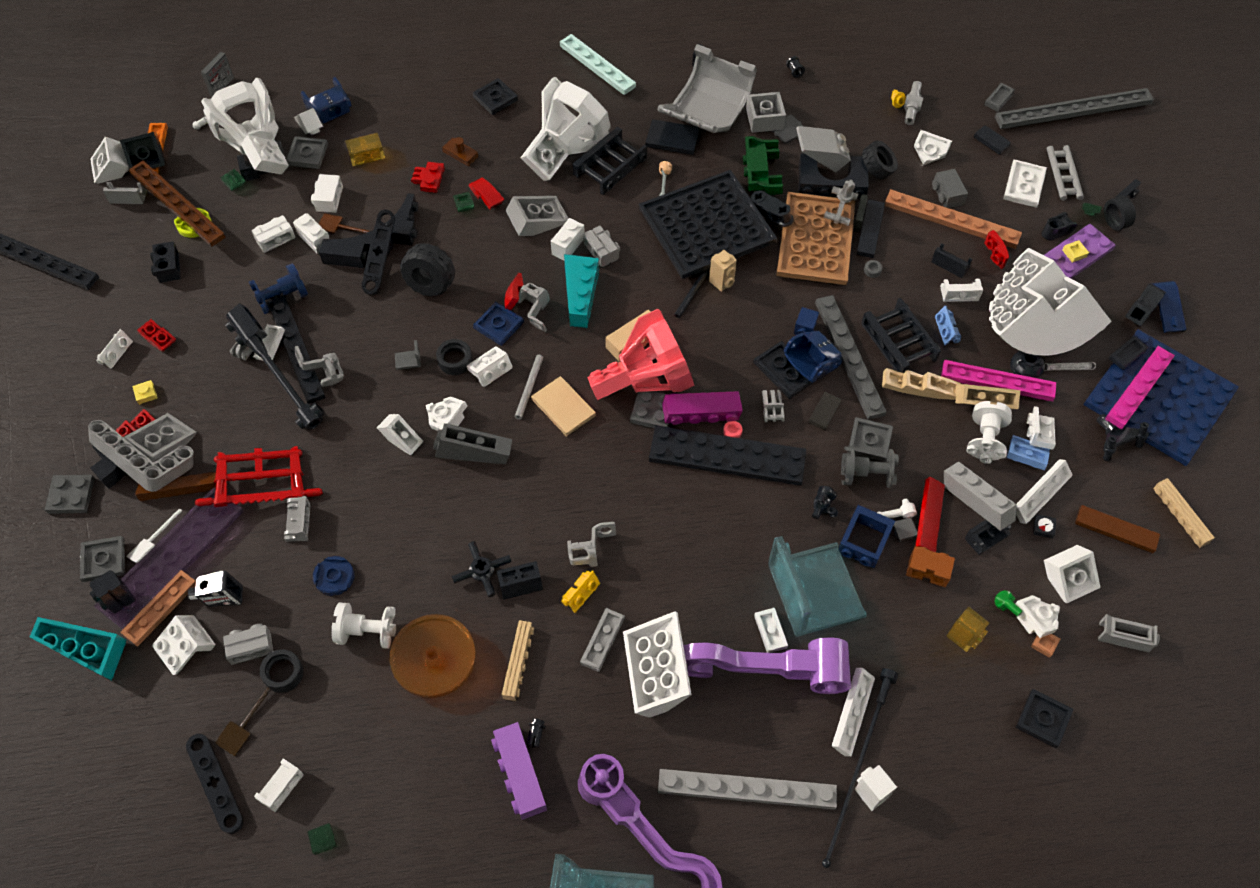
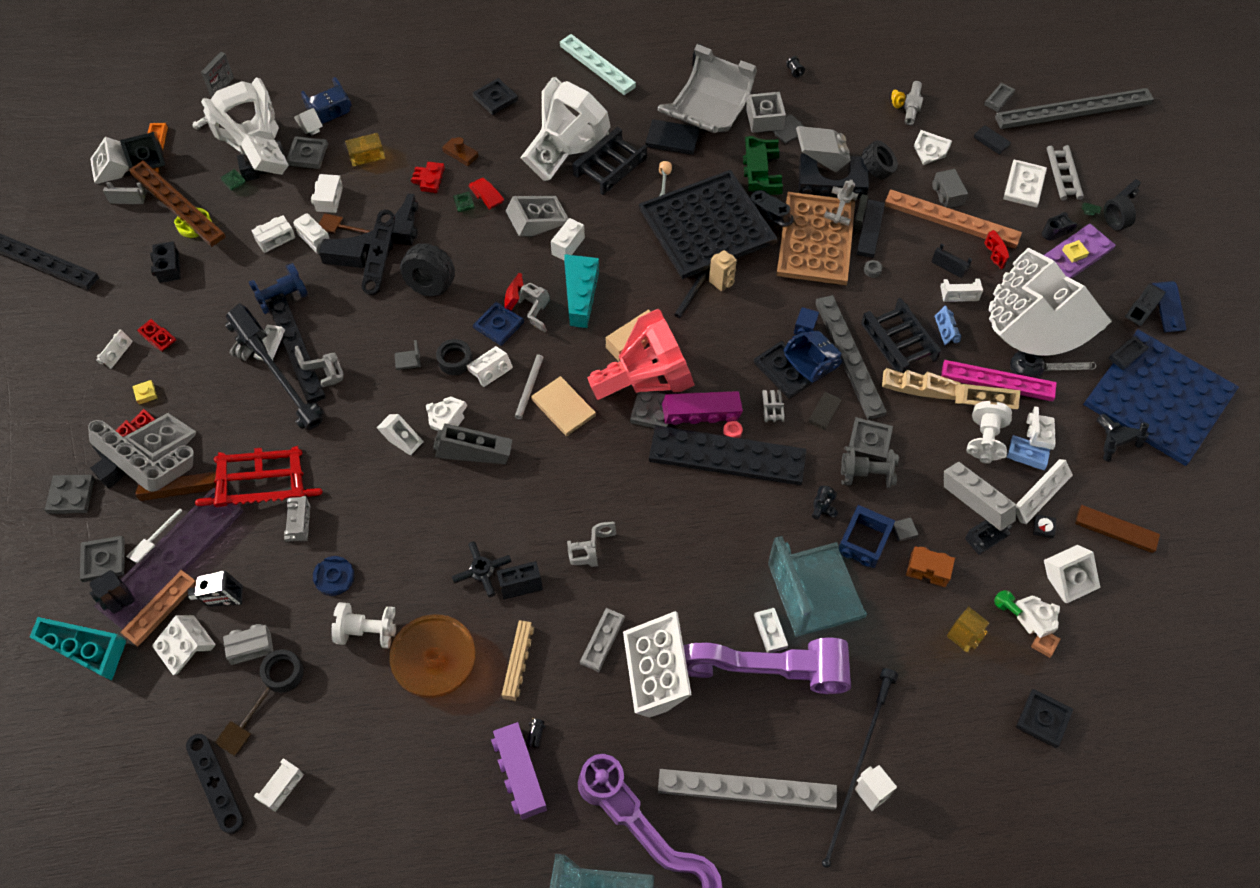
(321, 838): clear green plate -> none
(586, 584): yellow hinge -> none
(601, 245): light grey brick -> none
(853, 712): white plate -> none
(906, 510): white piece -> none
(930, 514): red tile -> none
(1127, 640): light grey window -> none
(1139, 387): dark pink plate -> none
(1183, 512): tan piece -> none

